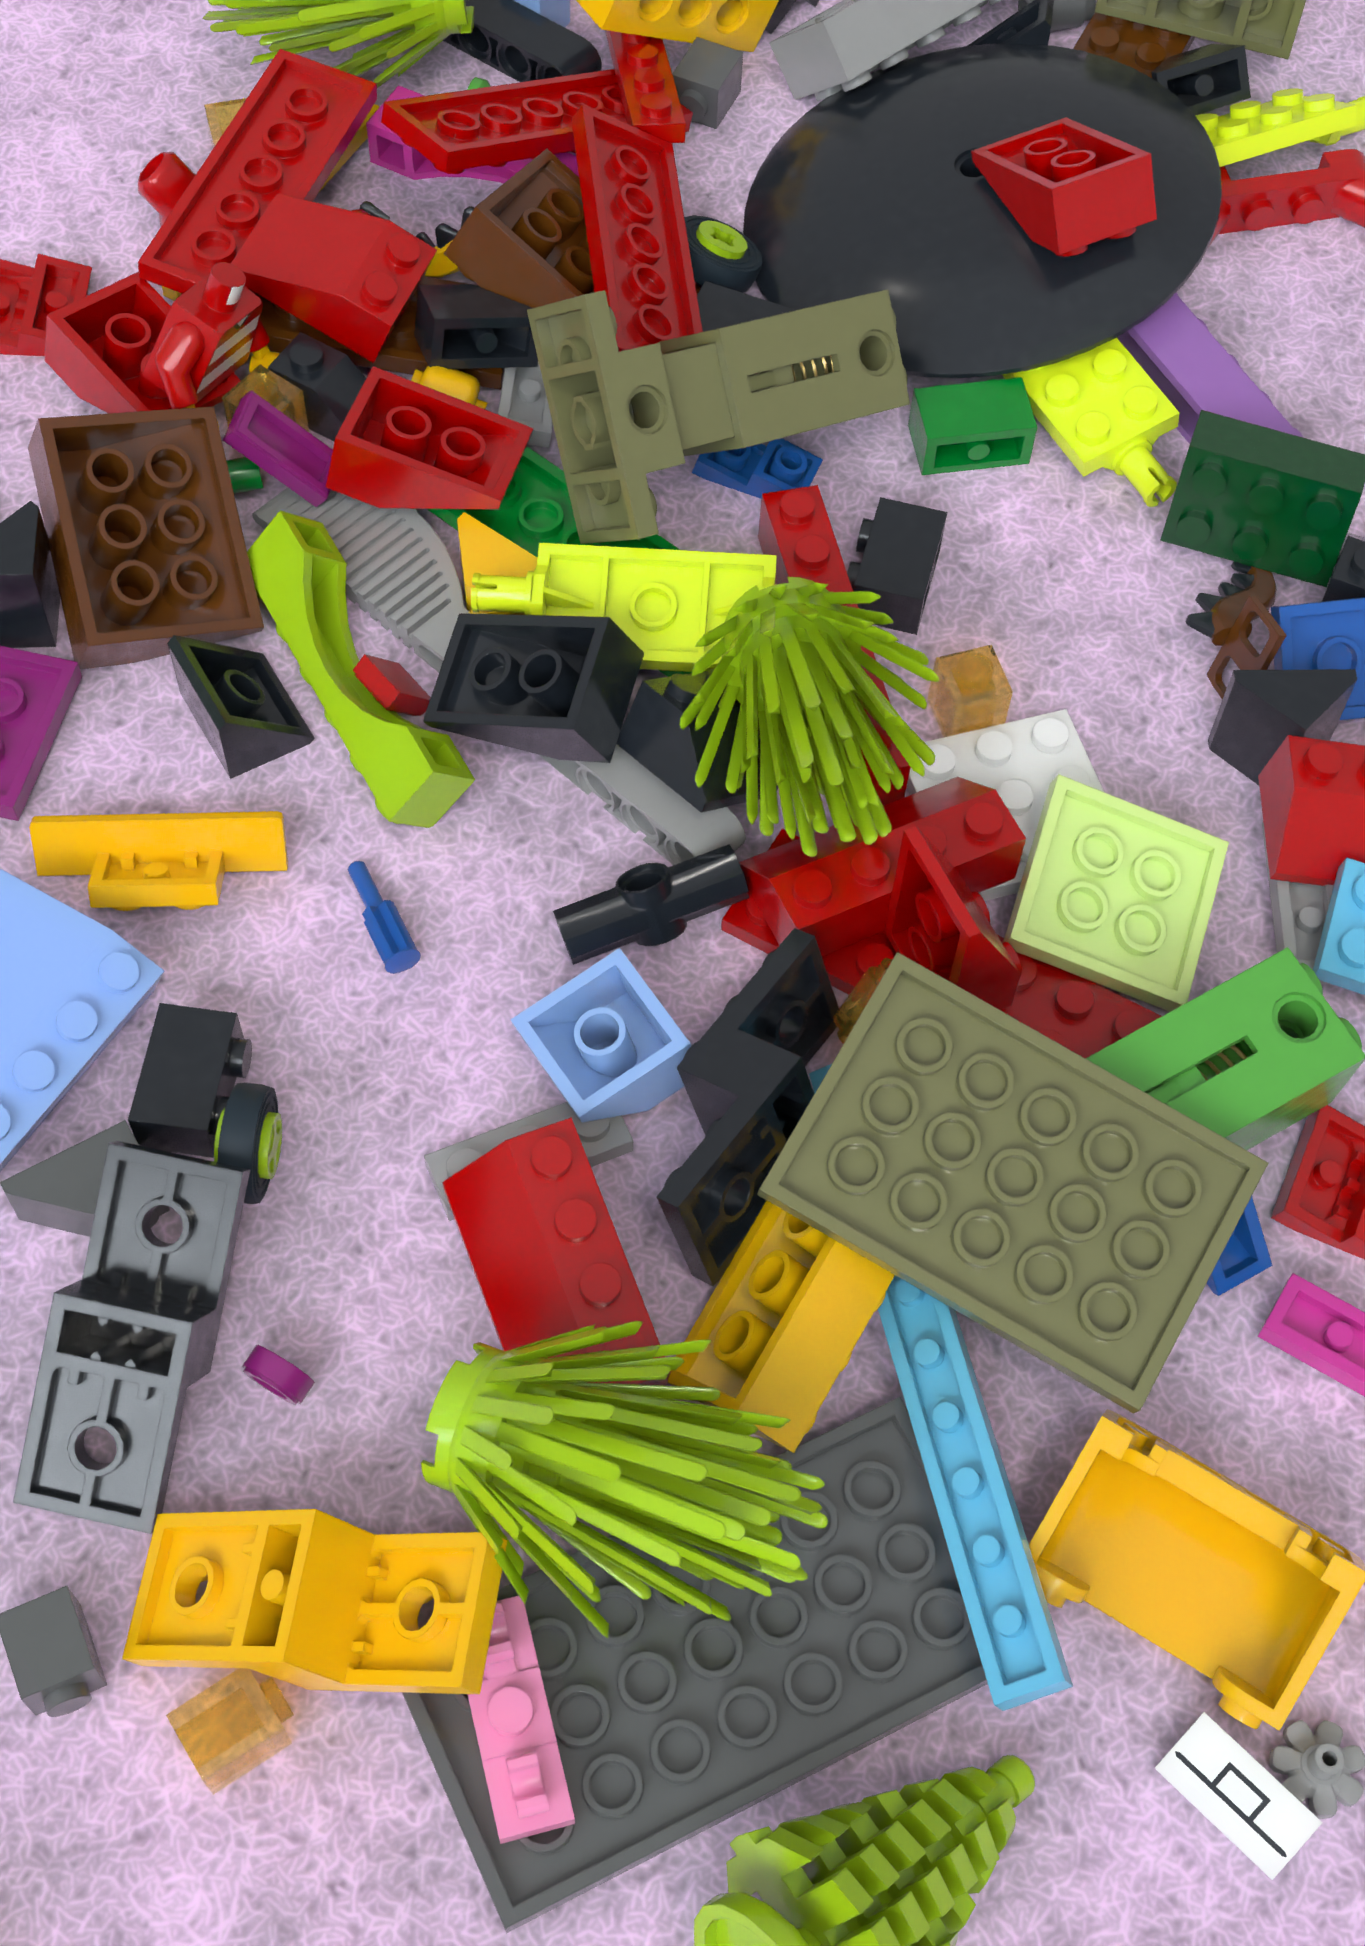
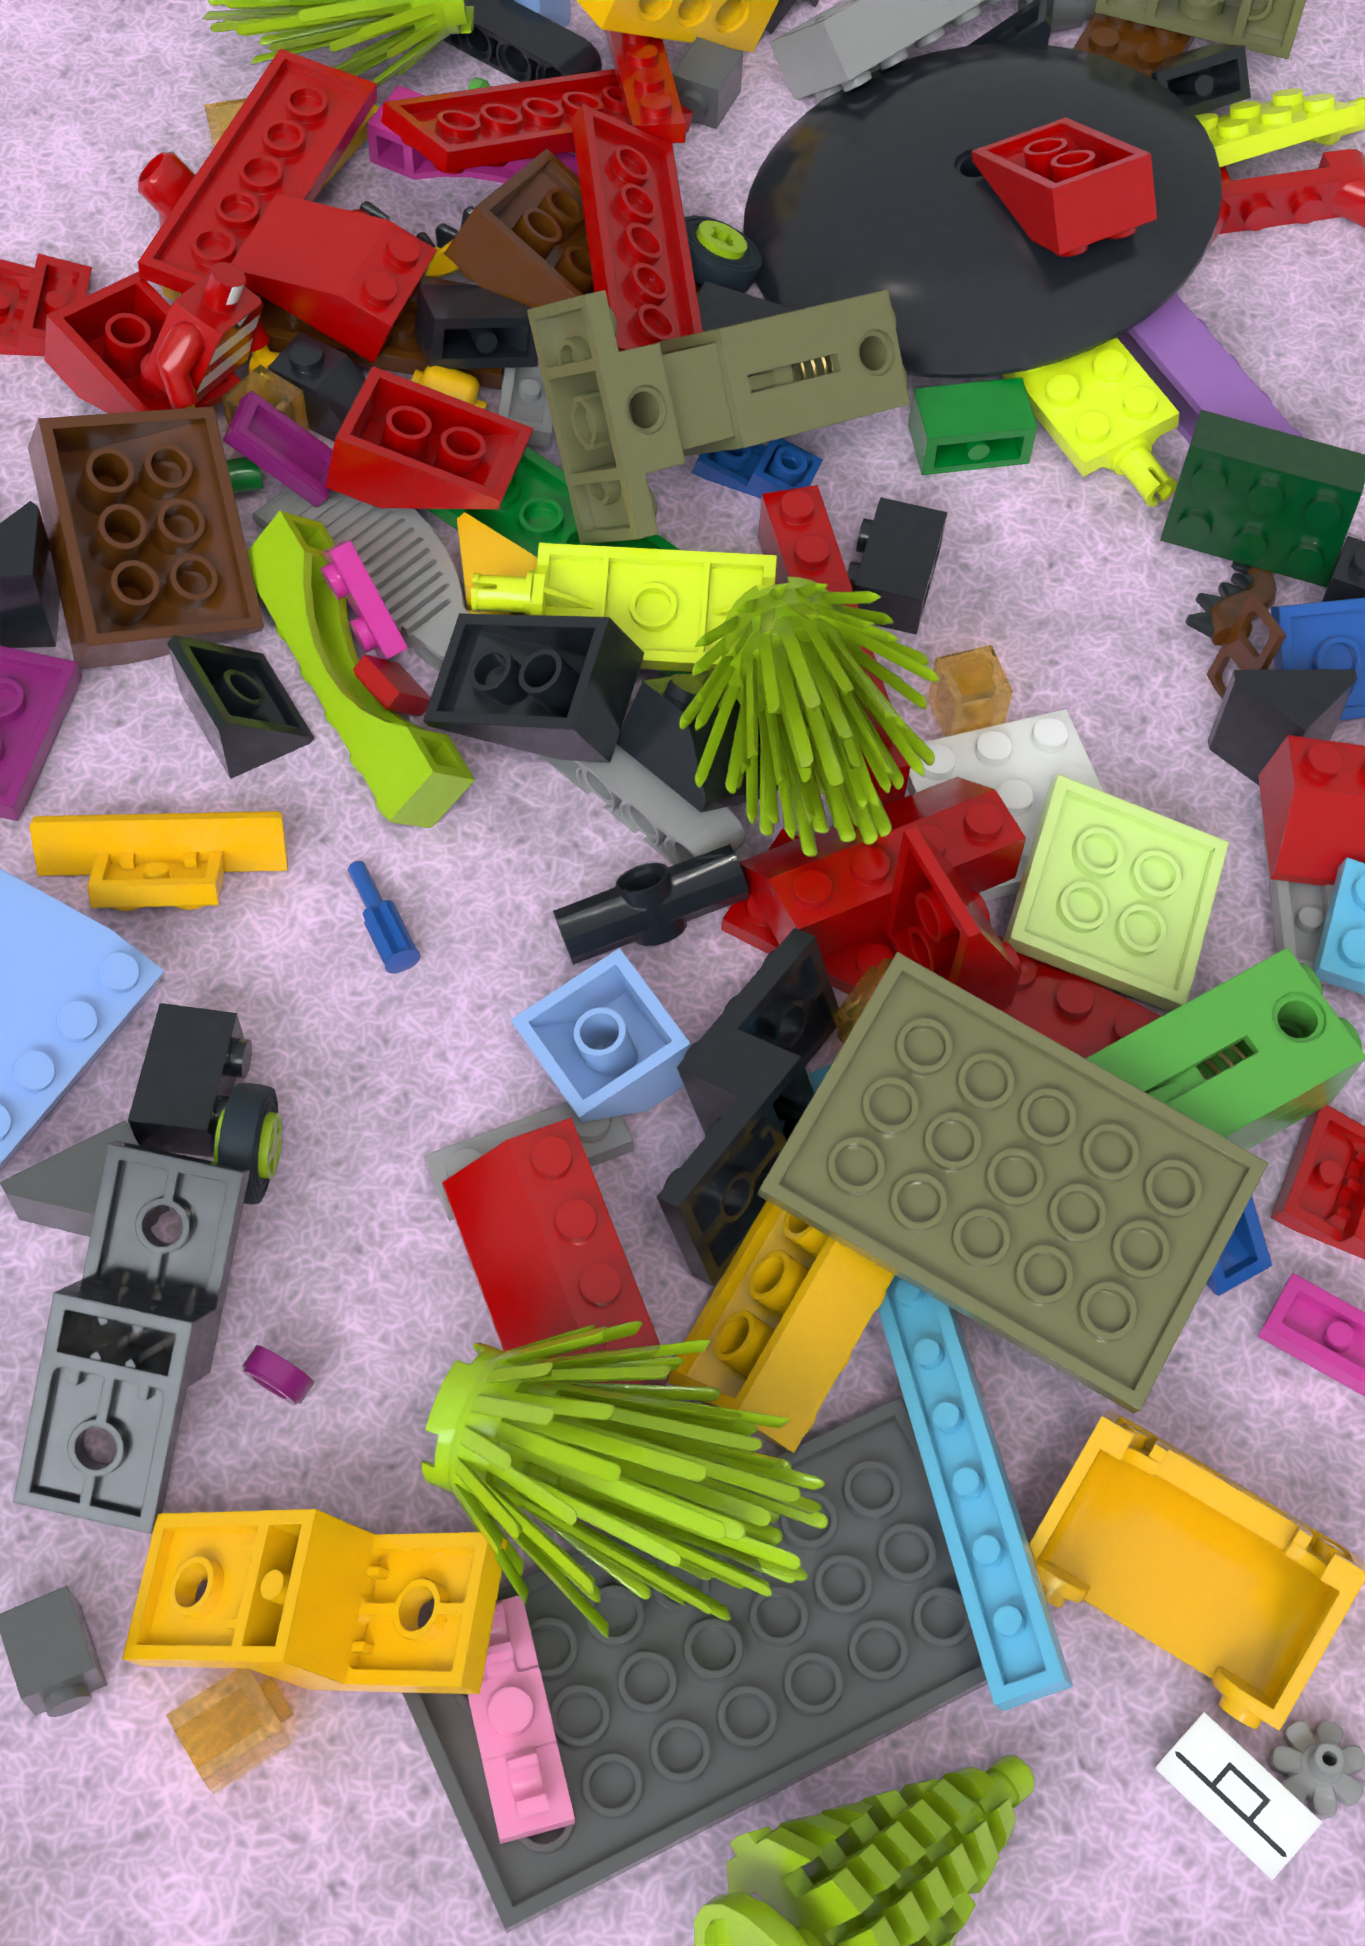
(349, 578): none -> dark pink plate

